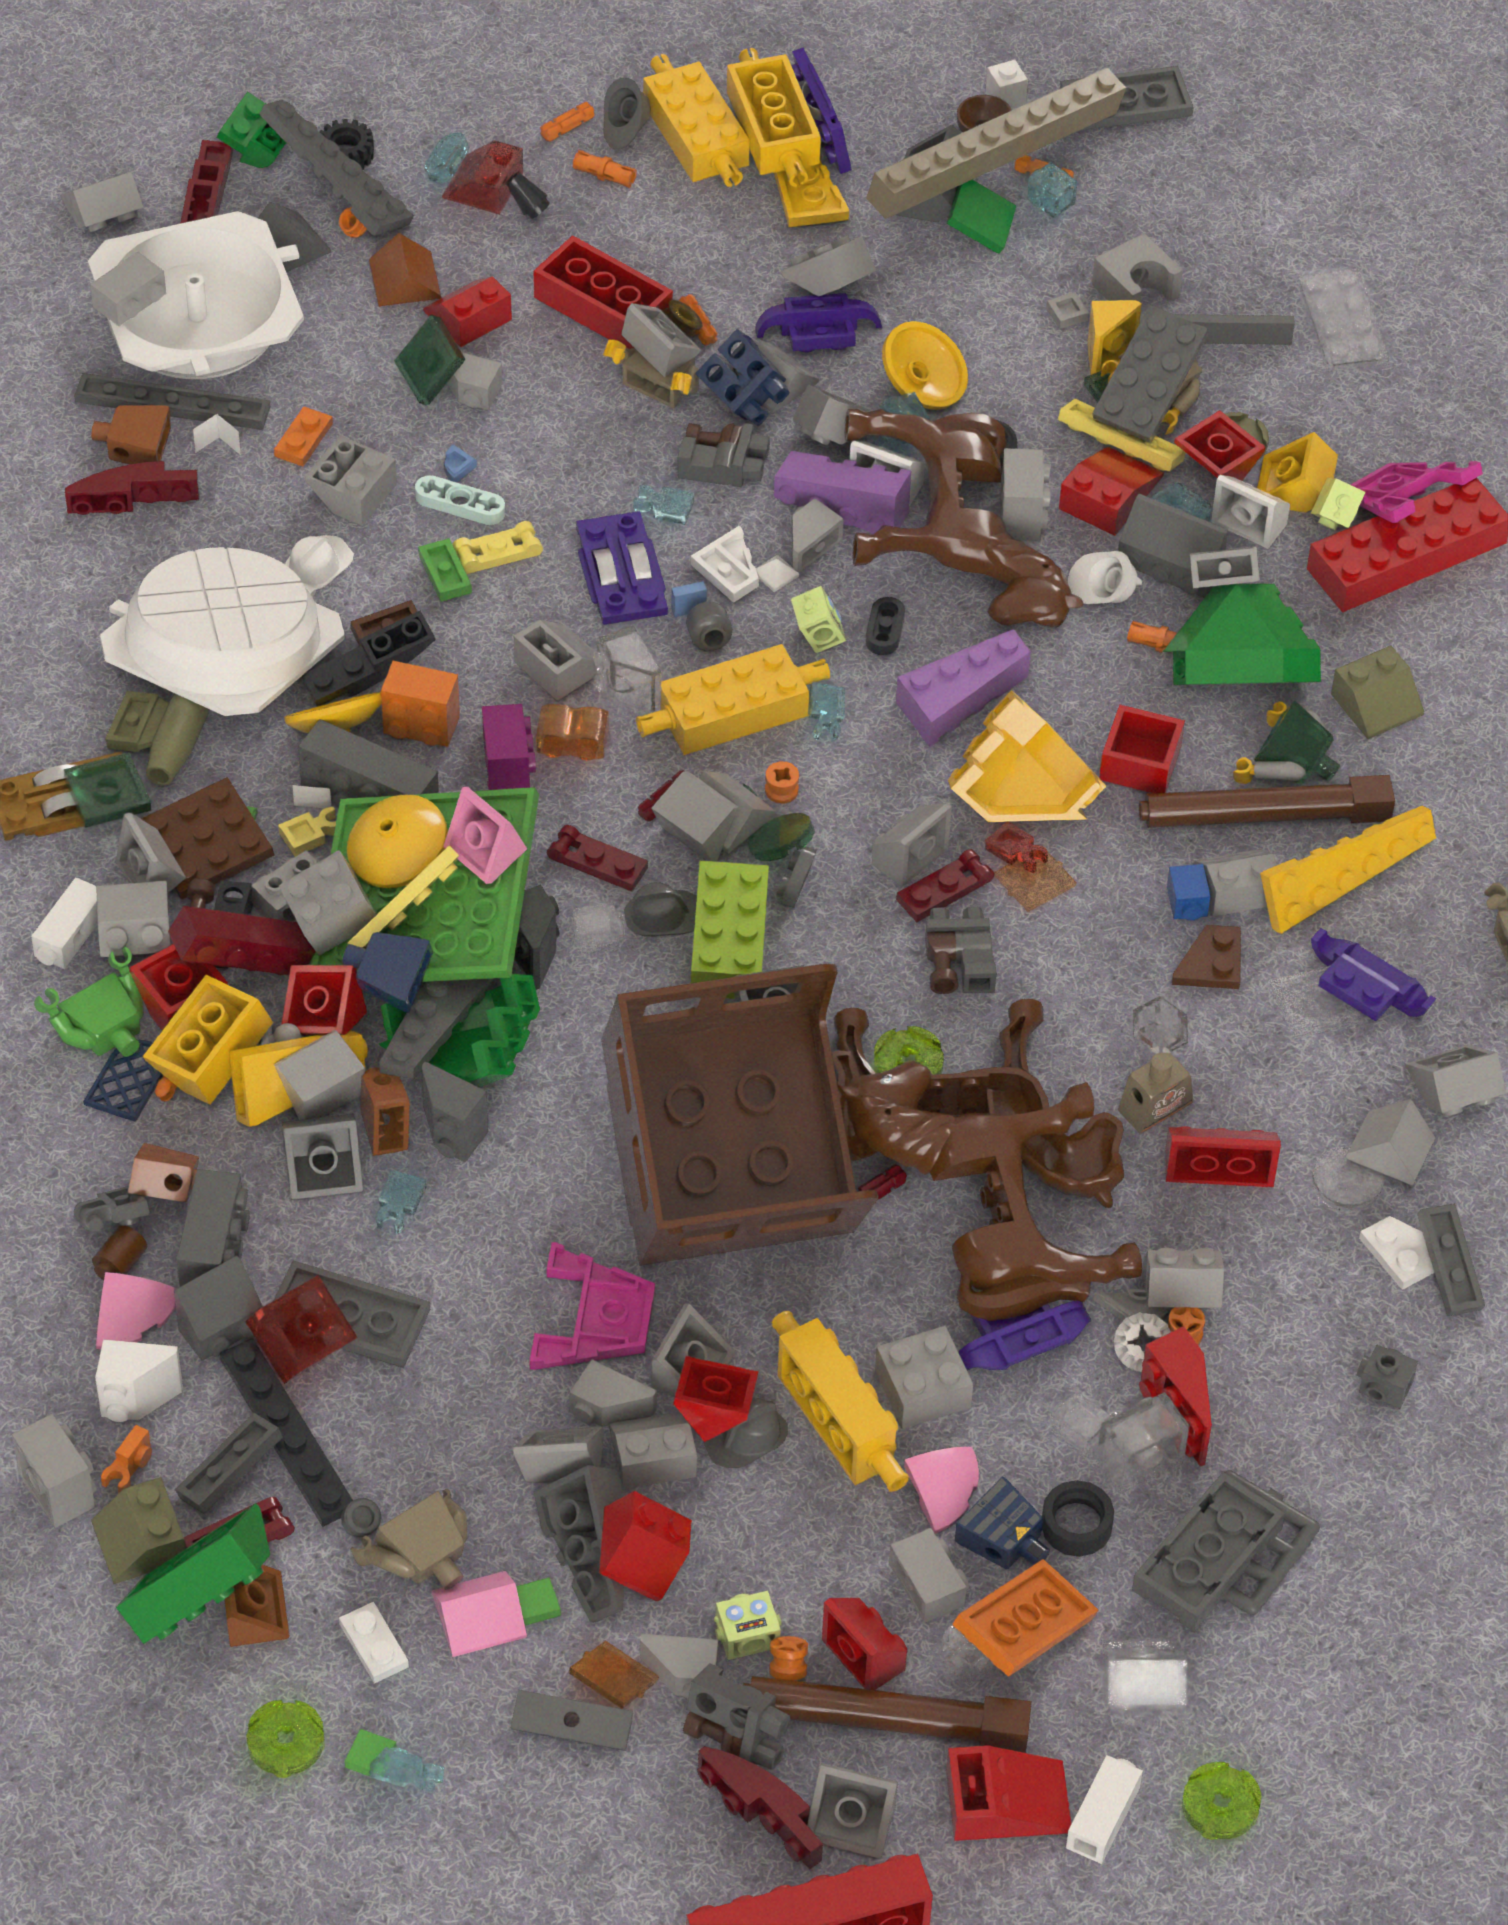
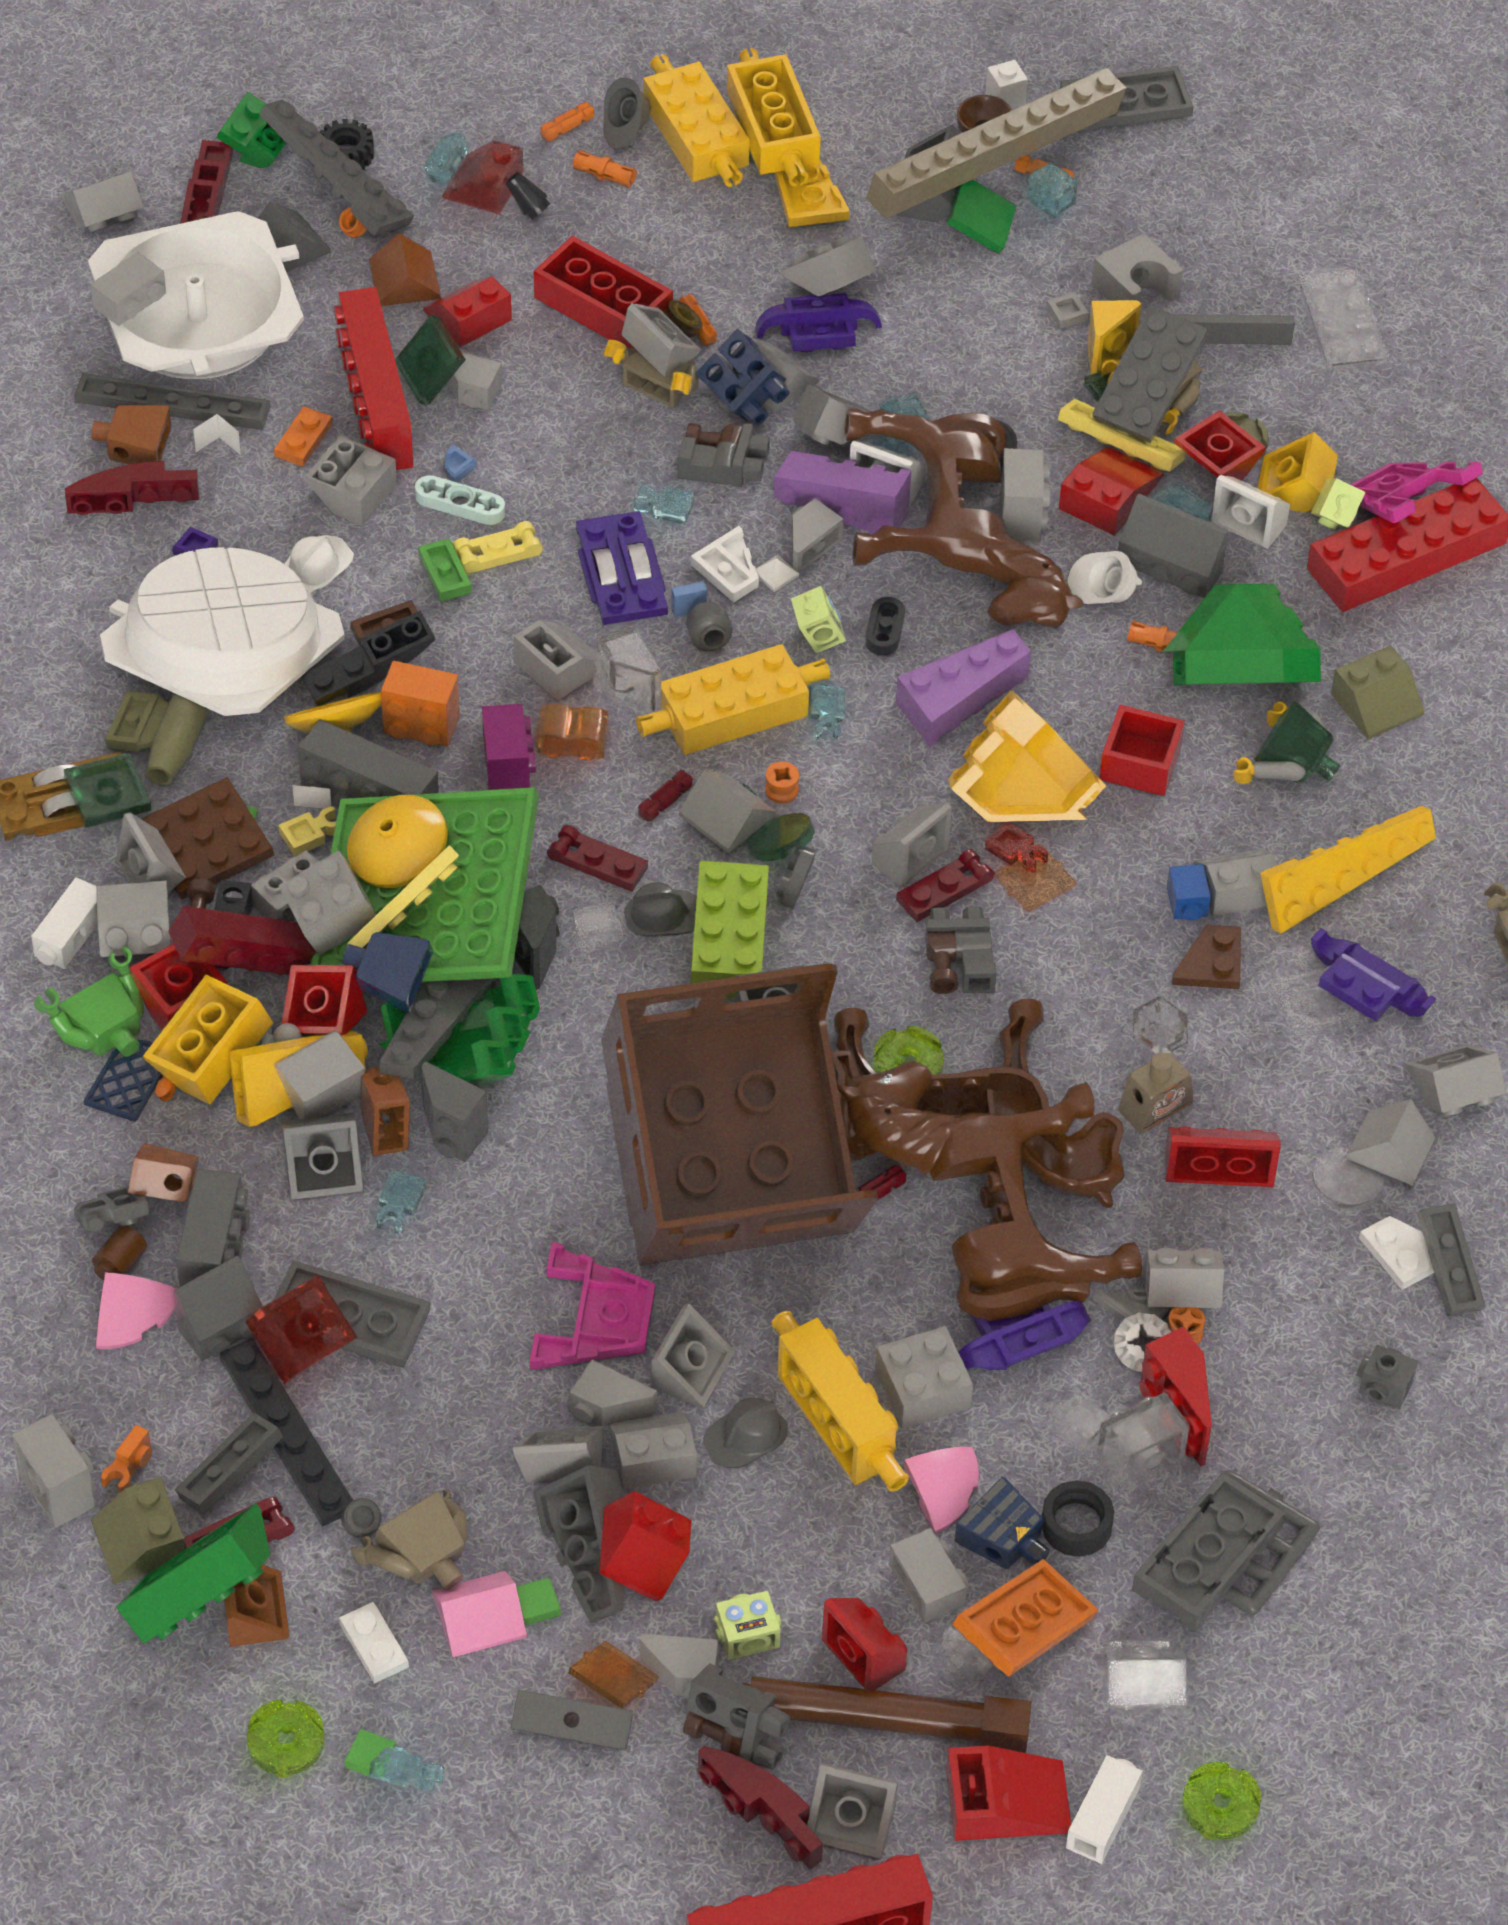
(136, 1378): white slope -> none
(194, 540): none -> dark purple tile
(373, 375): none -> red brick
(482, 837): bright pink slope -> none
(695, 815): light grey slope -> none
(714, 1395): red slope -> none
(788, 1658): orange wheel -> none
(821, 111): dark purple piece -> none
(925, 362): yellow dish -> none
(1224, 567): light grey brick -> none
(1362, 800): reddish brown brick -> none

